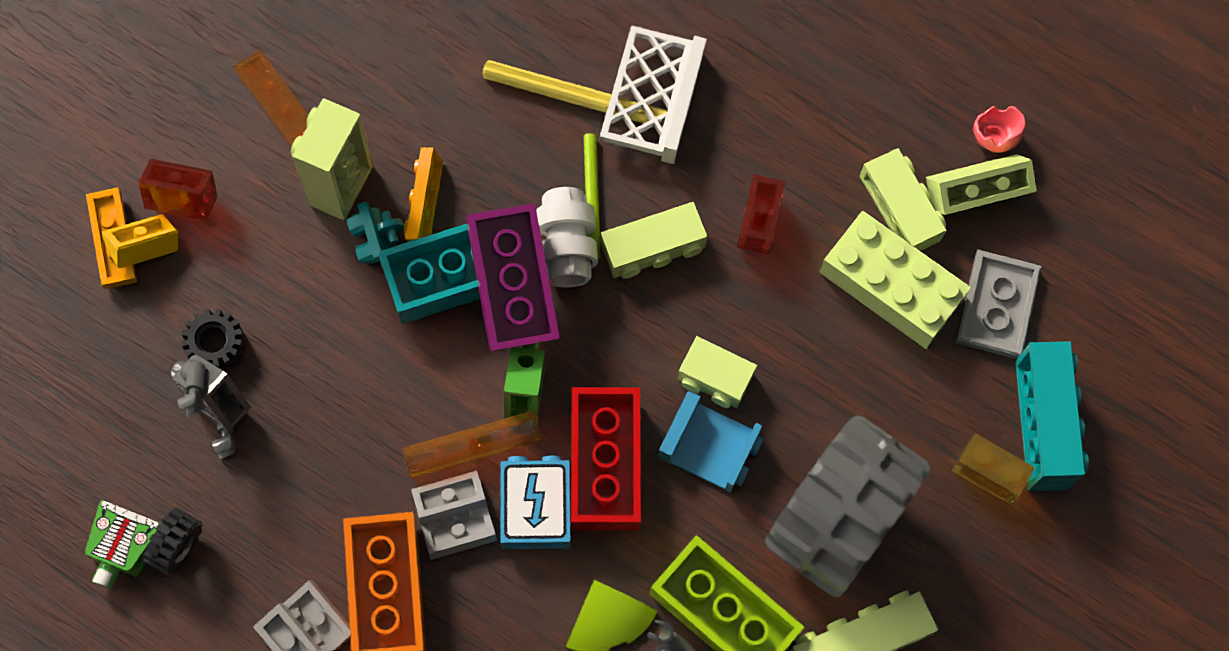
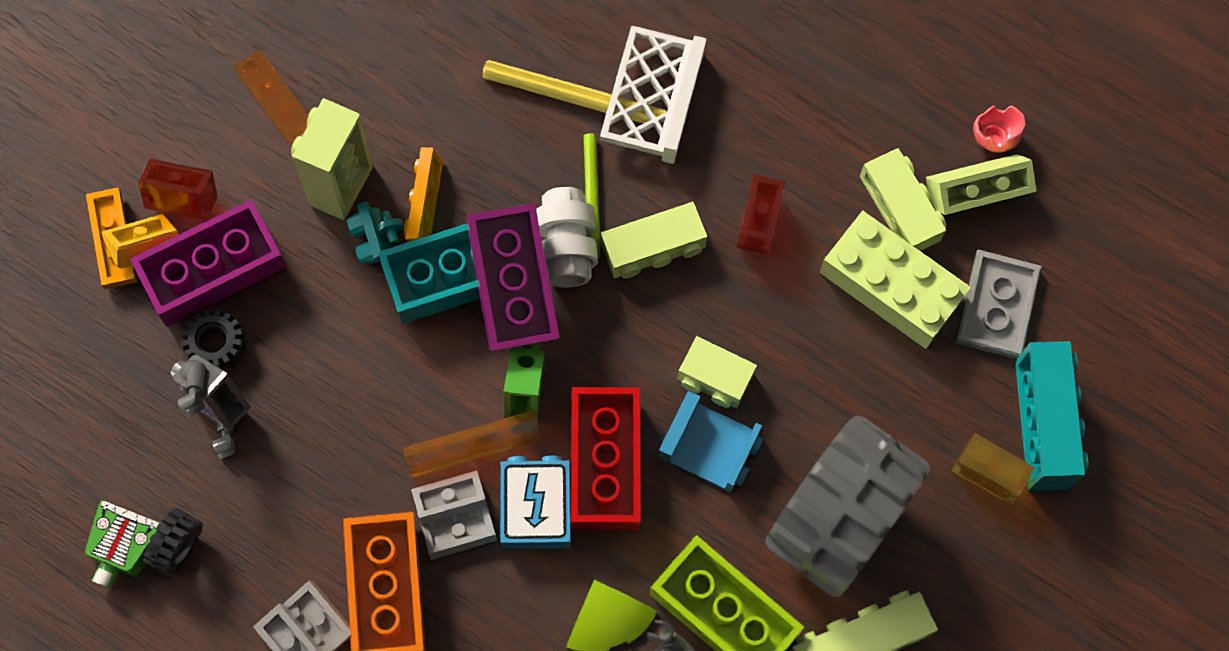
(208, 263): none -> magenta brick

